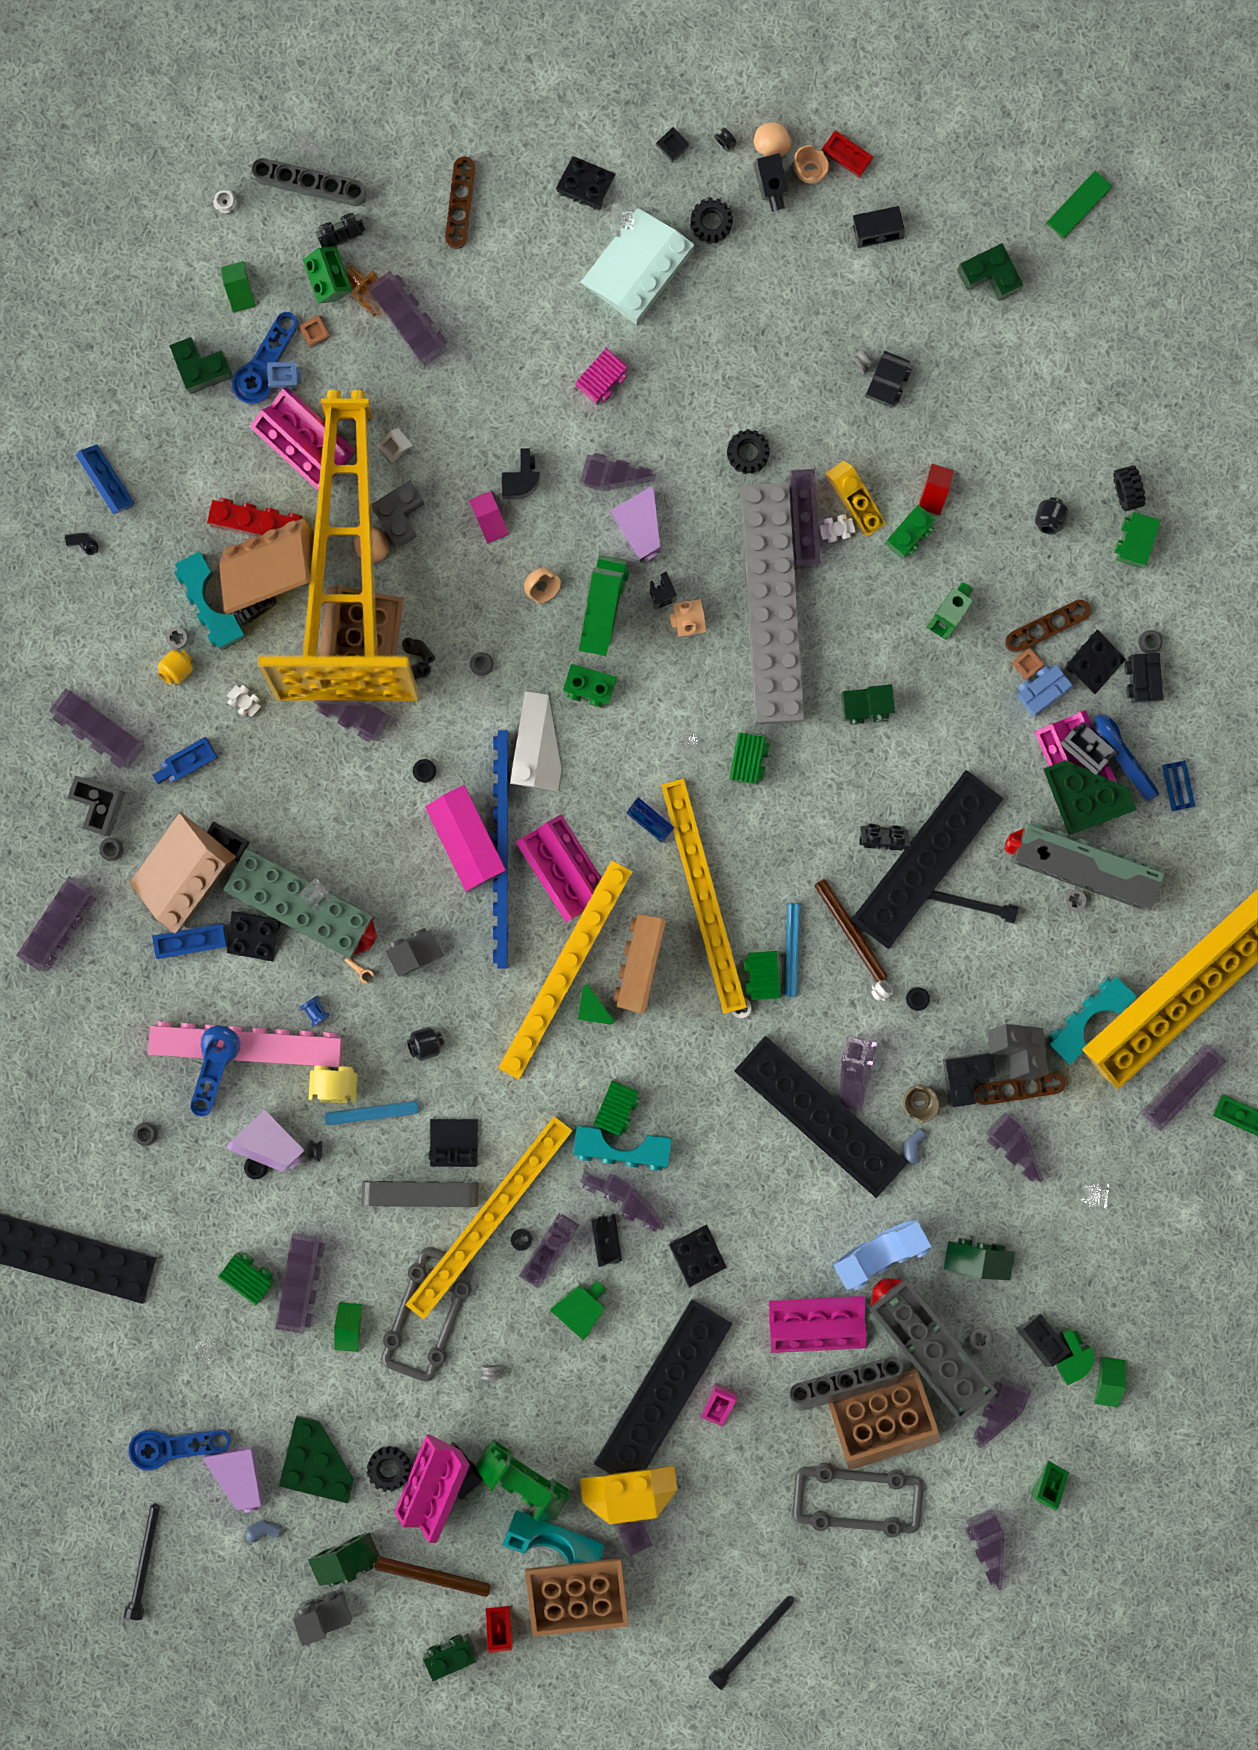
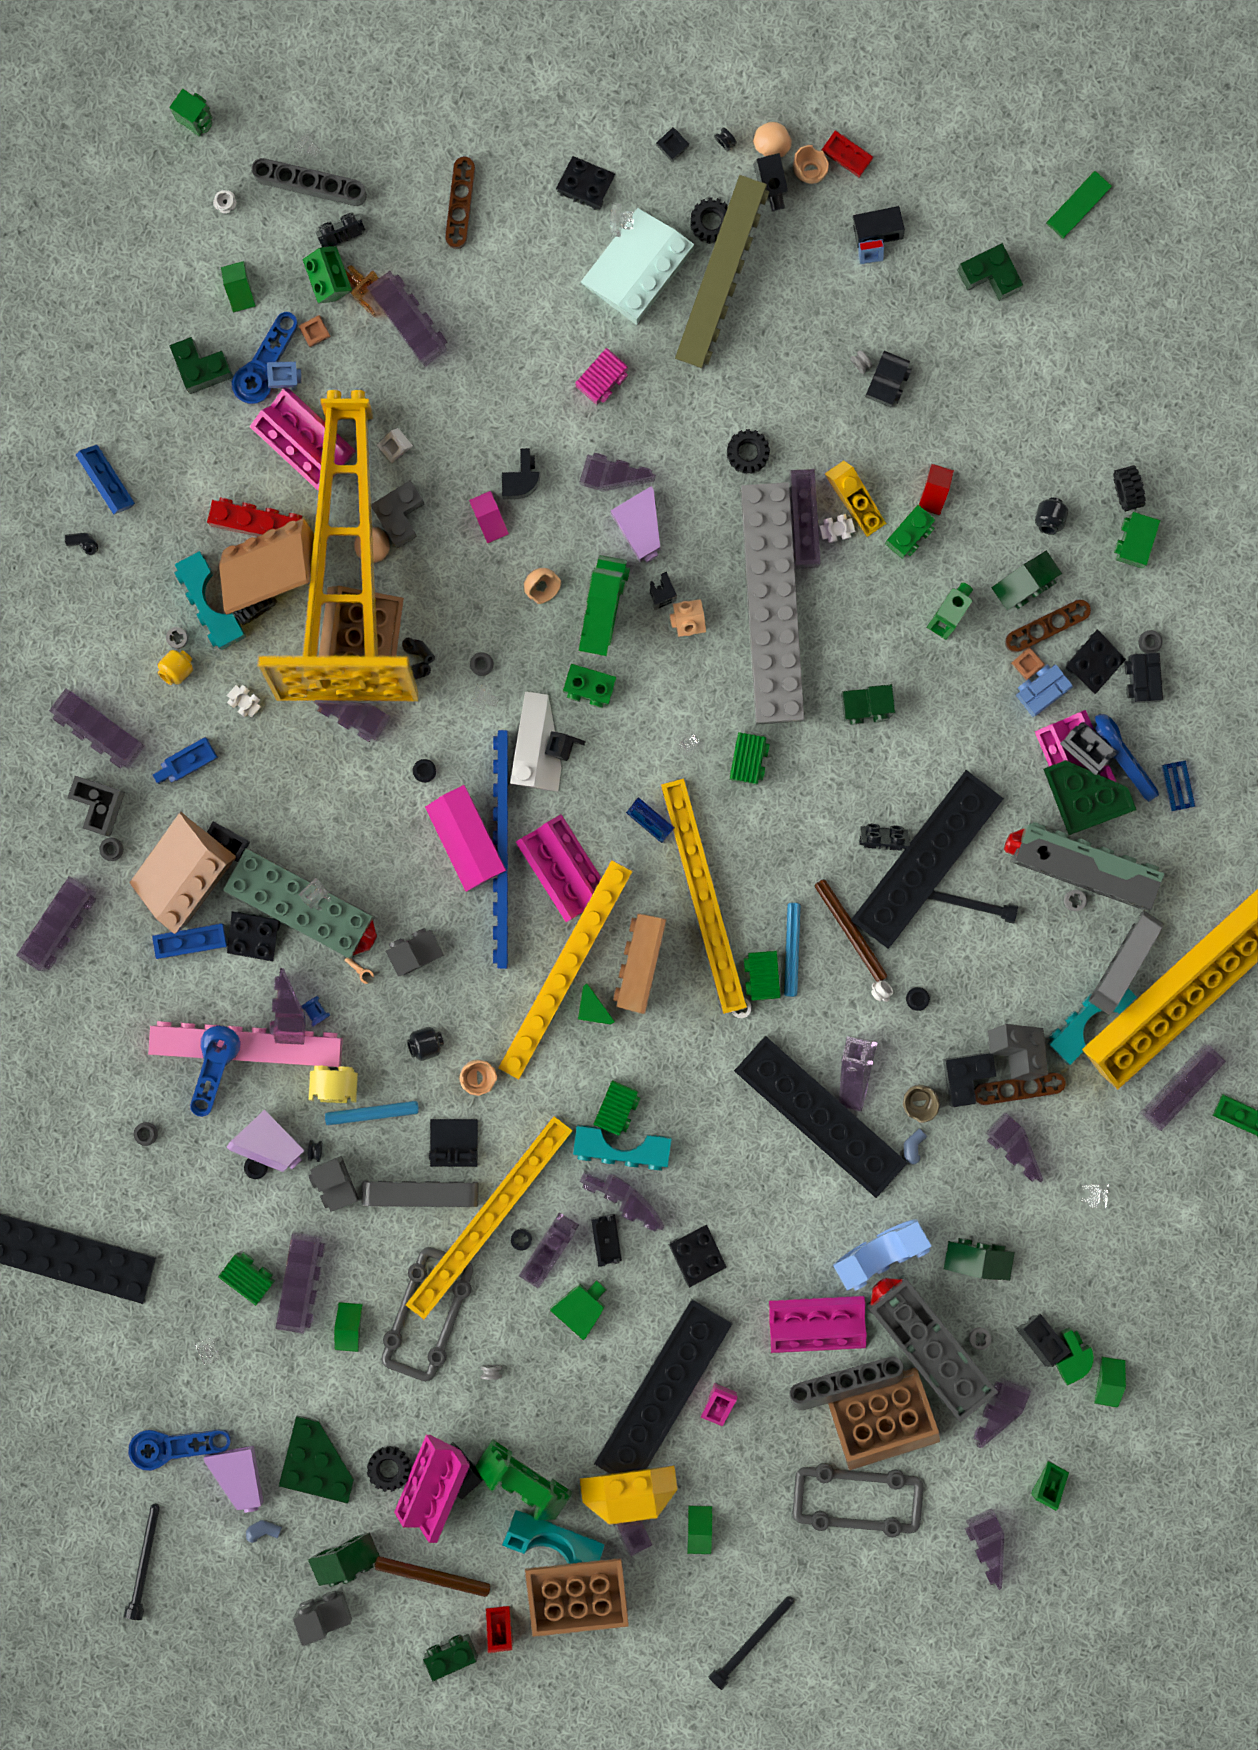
(192, 112): none -> green brick
(289, 1017): none -> clear purple slope
(335, 1183): none -> dark grey brick
(468, 1077): none -> light nougat hair
(560, 745): none -> black panel
(699, 1529): none -> green slope
(721, 271): none -> olive brick
(871, 251): none -> medium blue plate
(1027, 580): none -> dark green brick
(1126, 963): none -> beam

